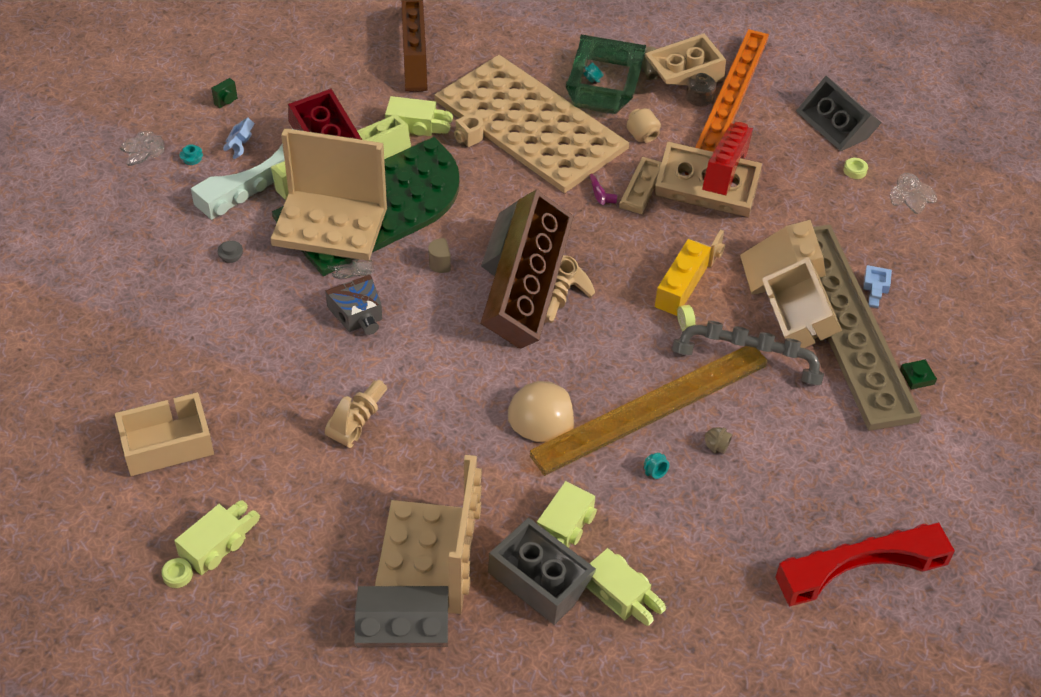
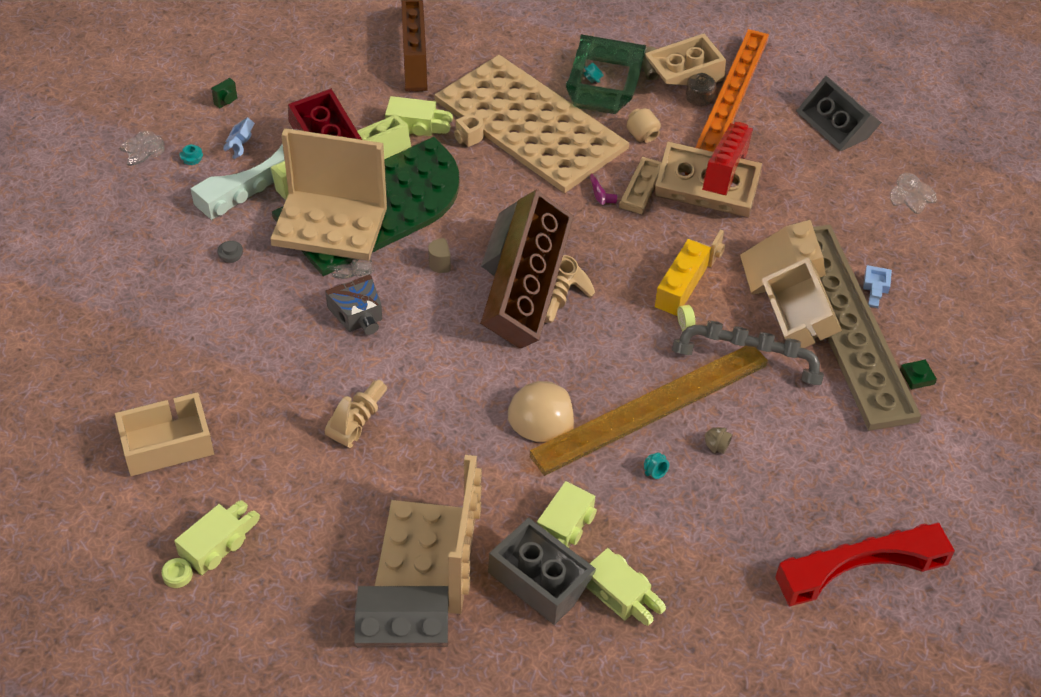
(855, 168): yellowish green tile -> none

